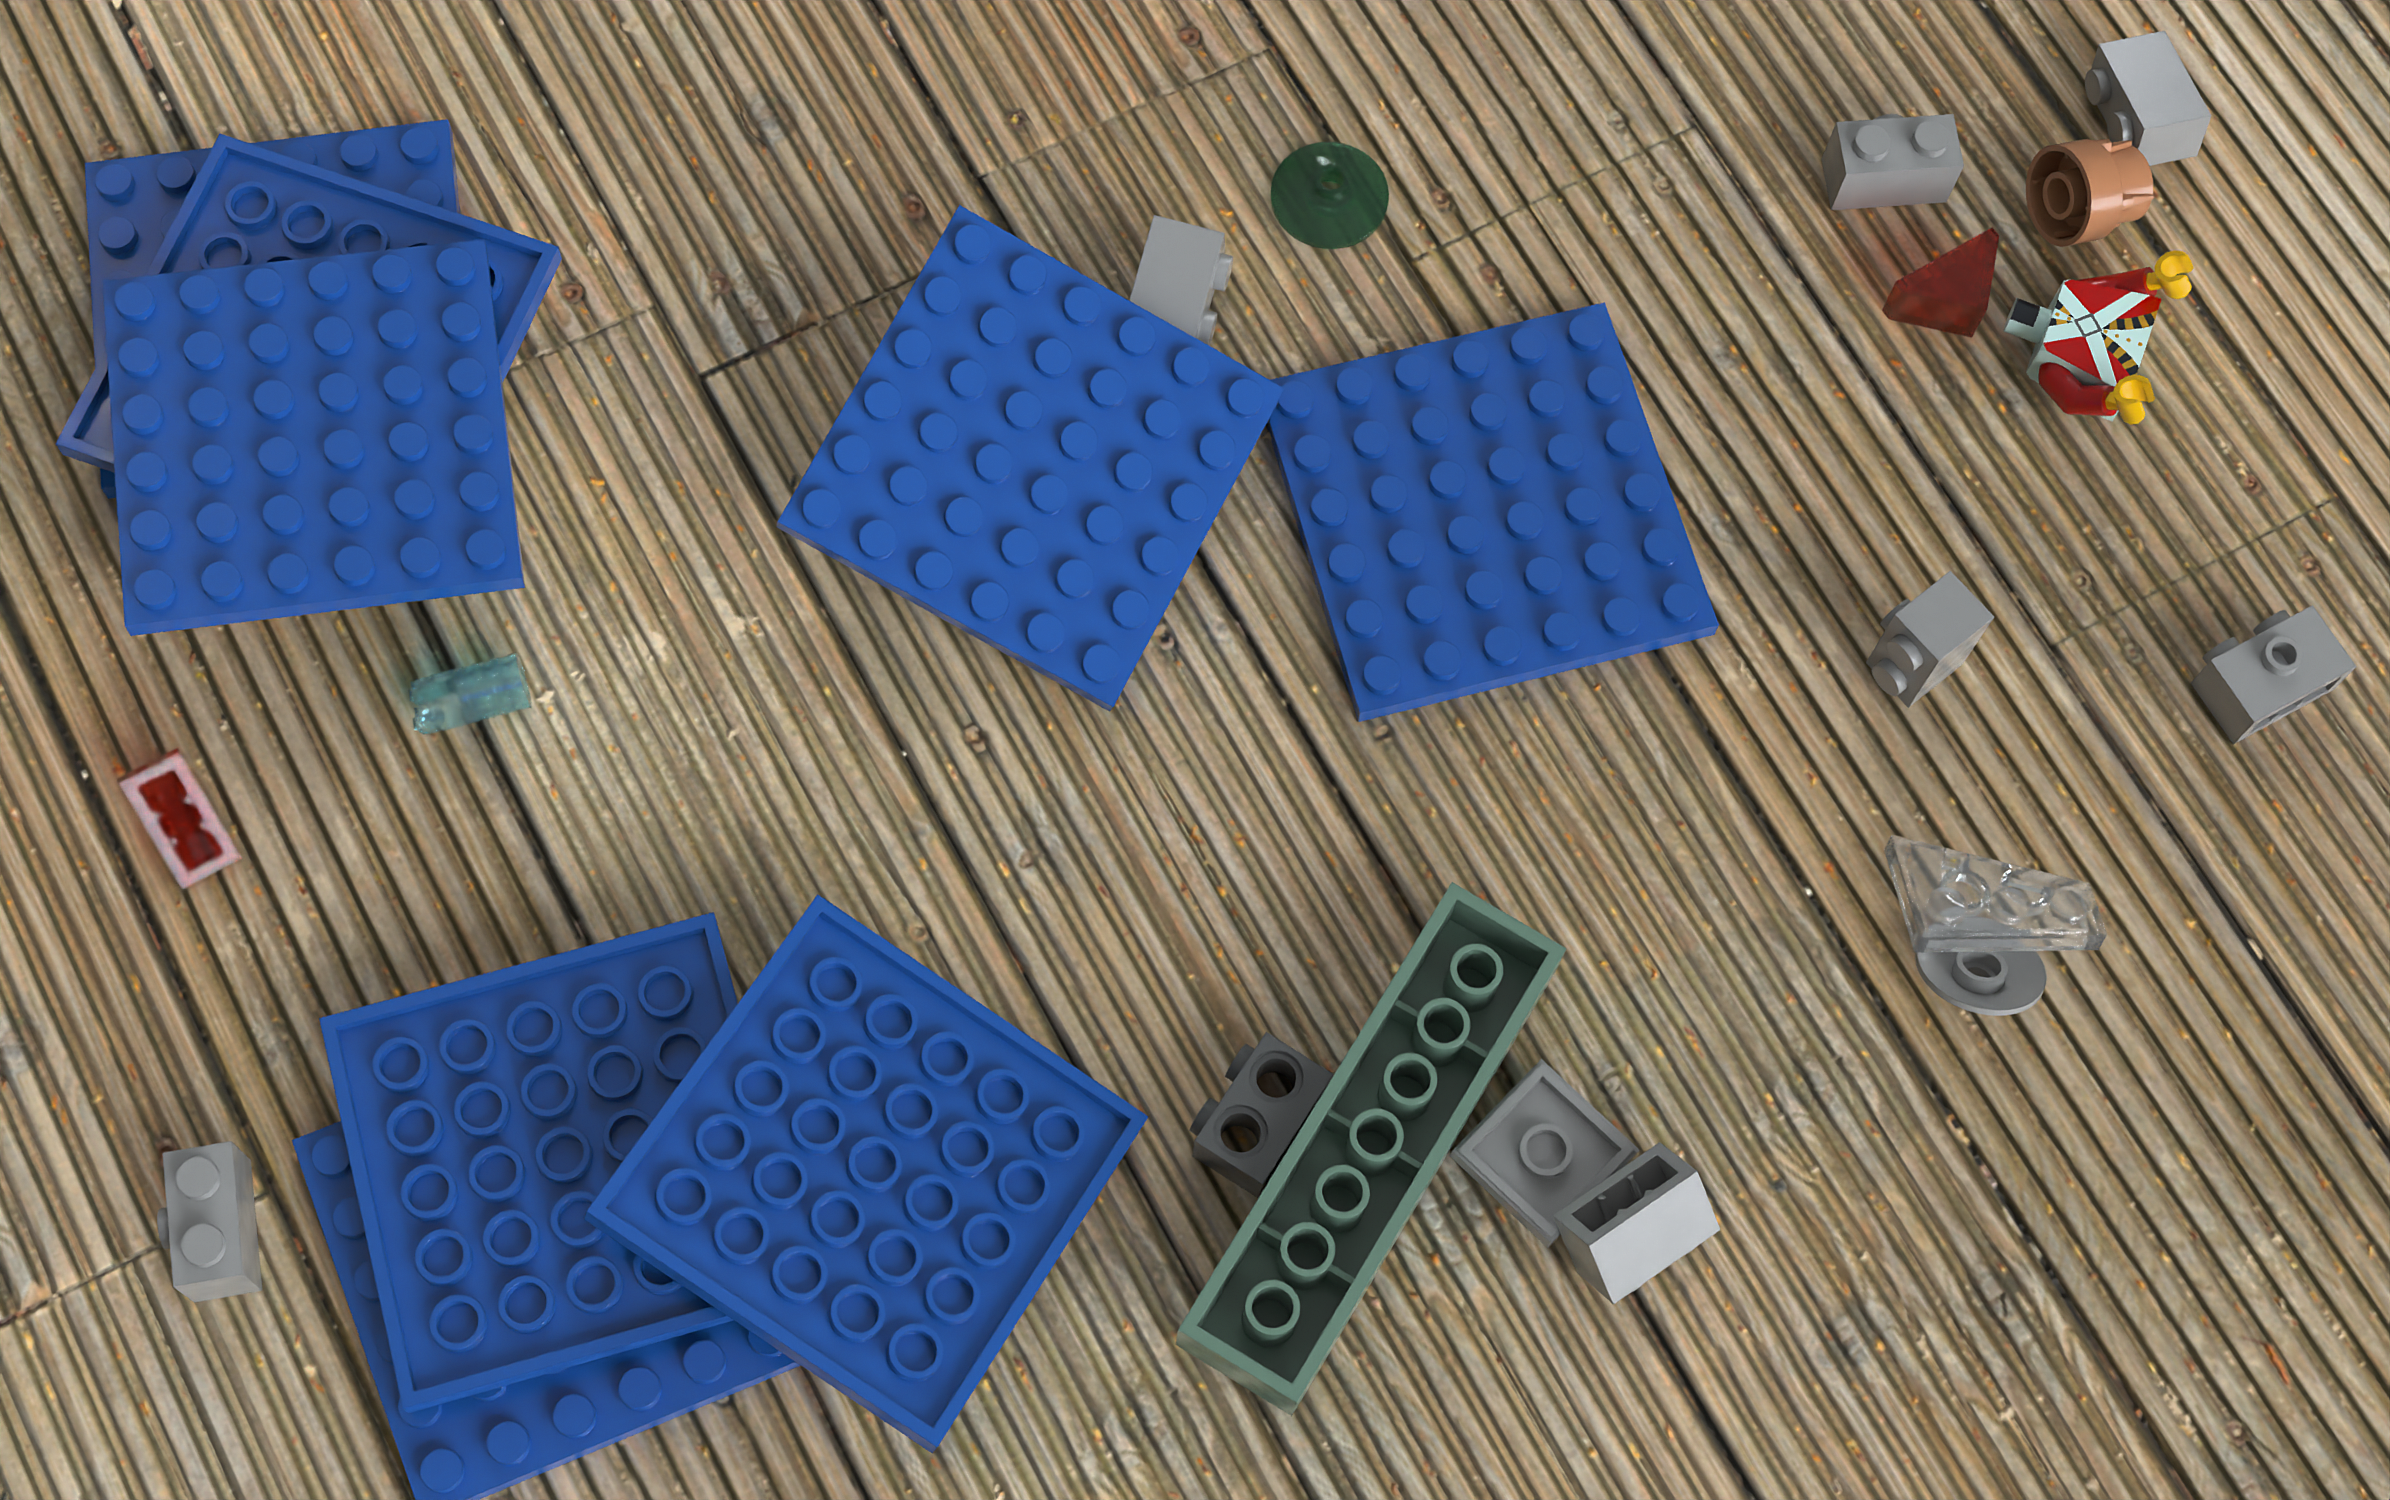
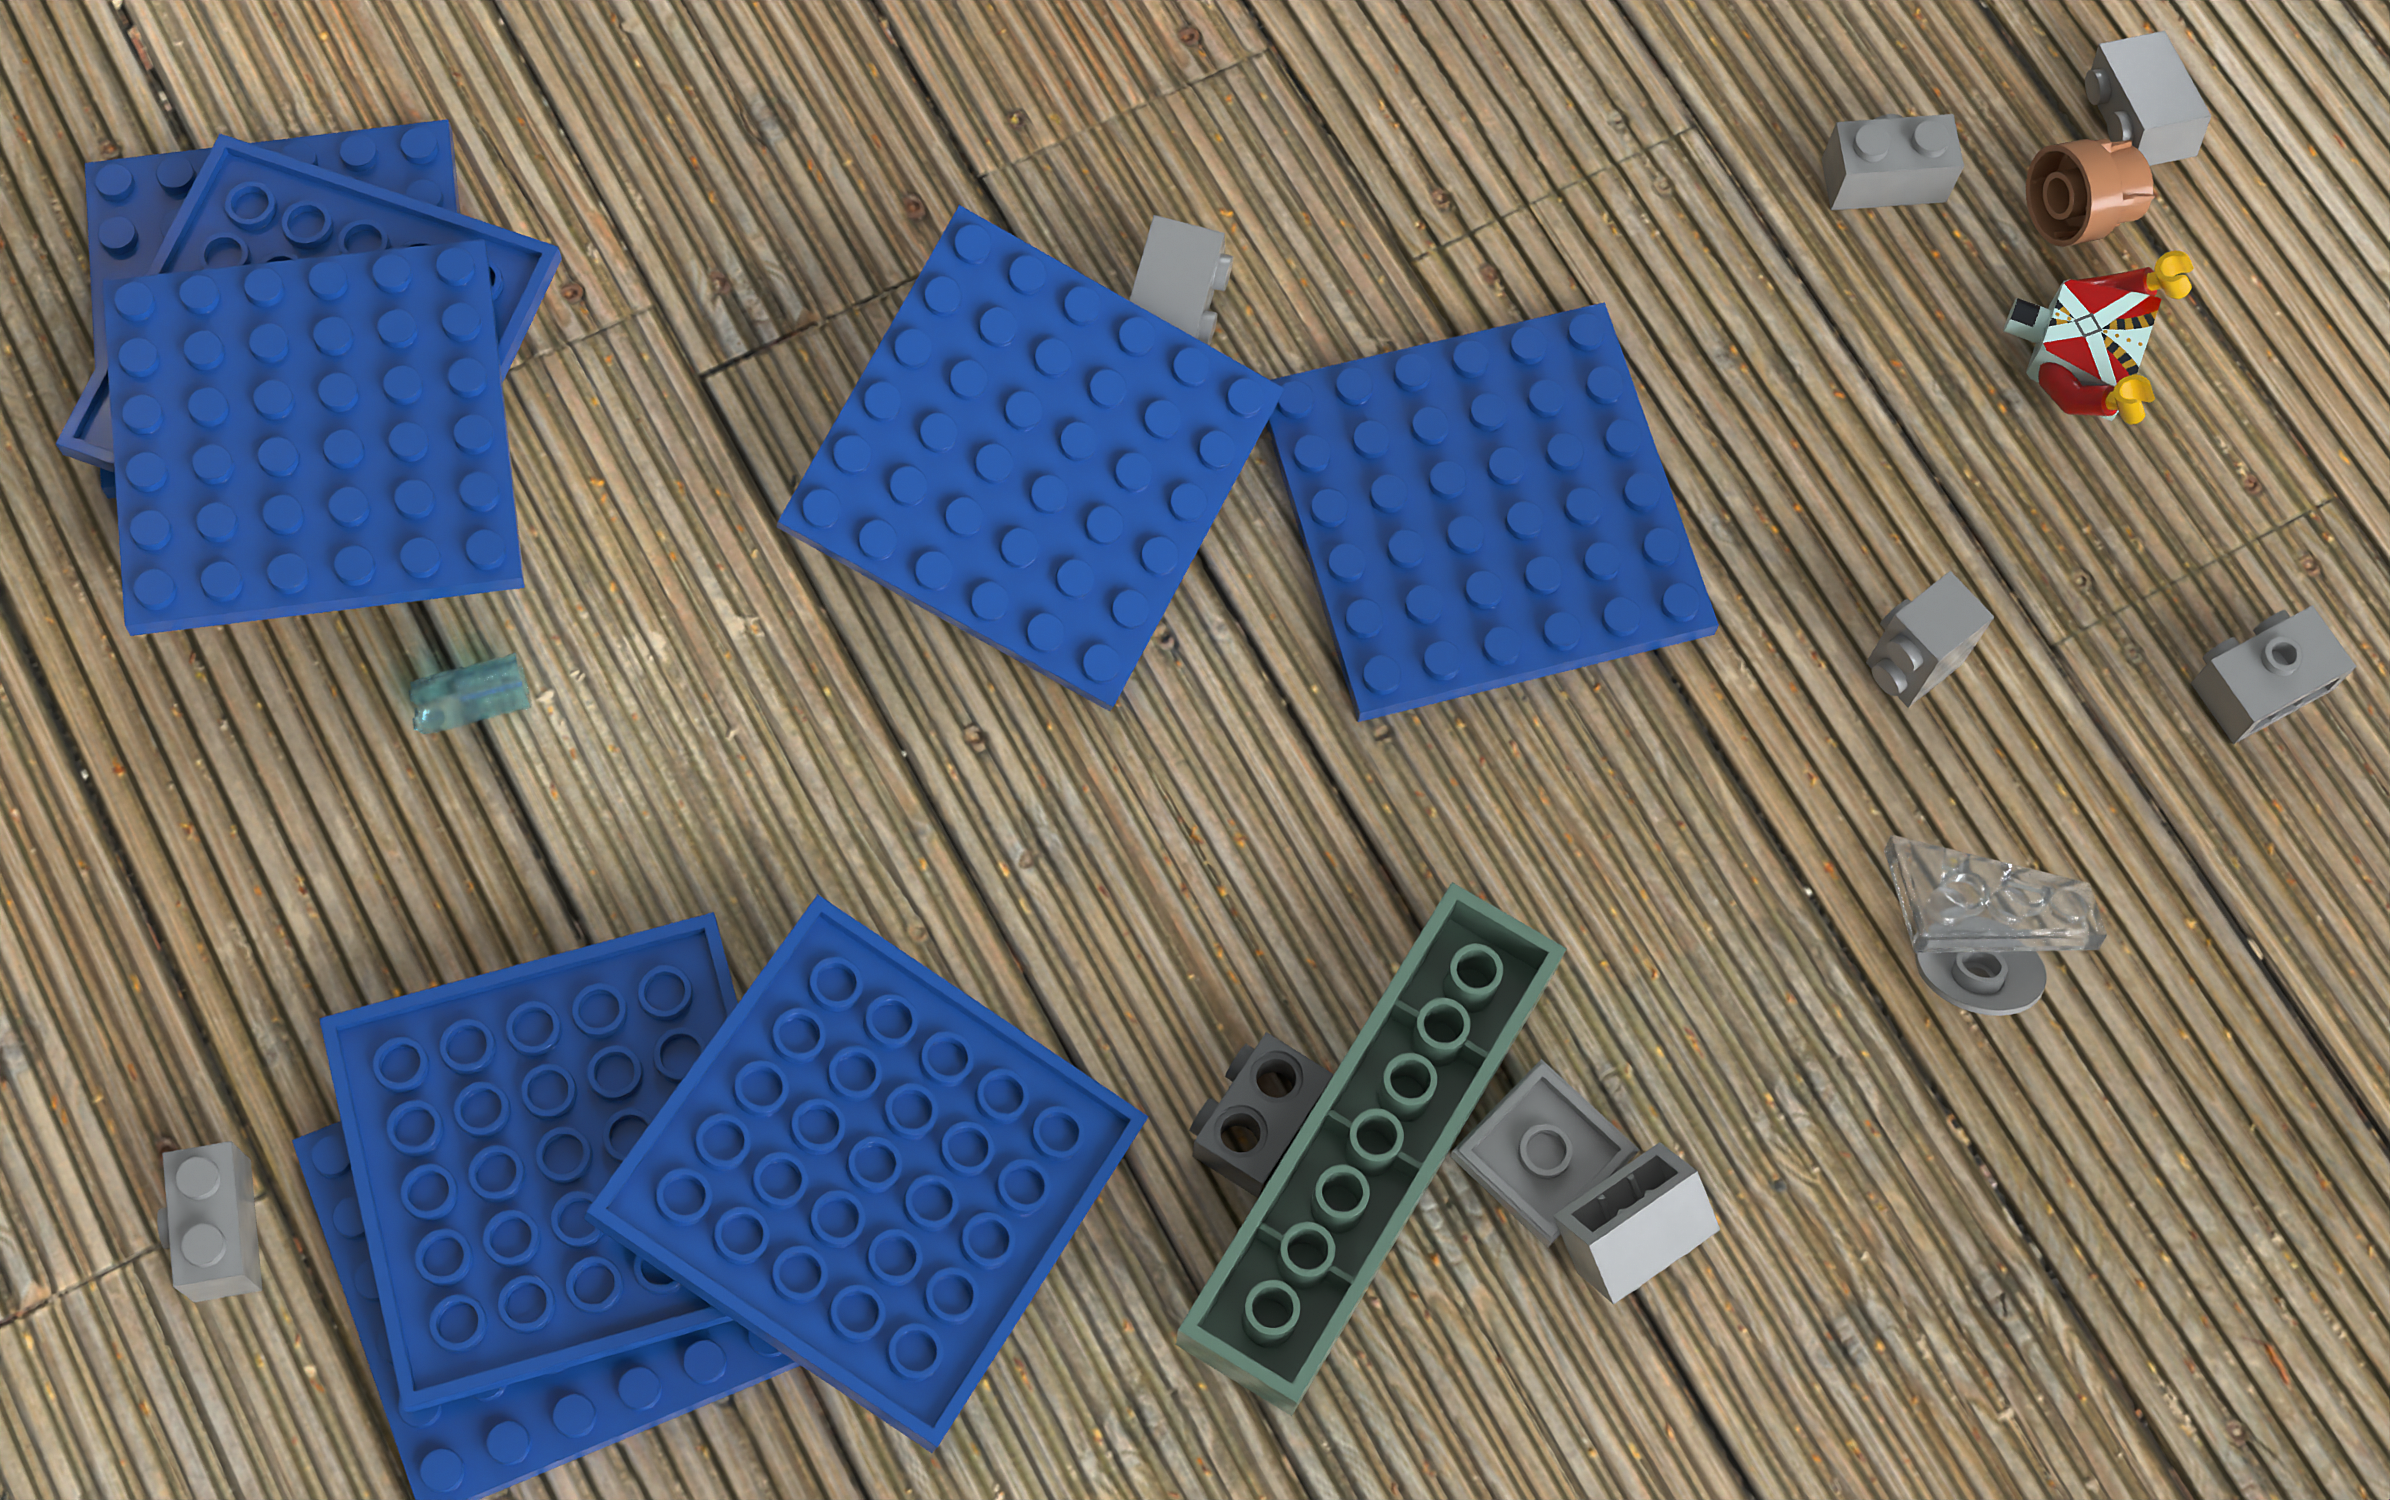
(180, 817): clear red slope -> none
(1325, 215): clear green dish -> none
(1949, 291): clear red slope -> none

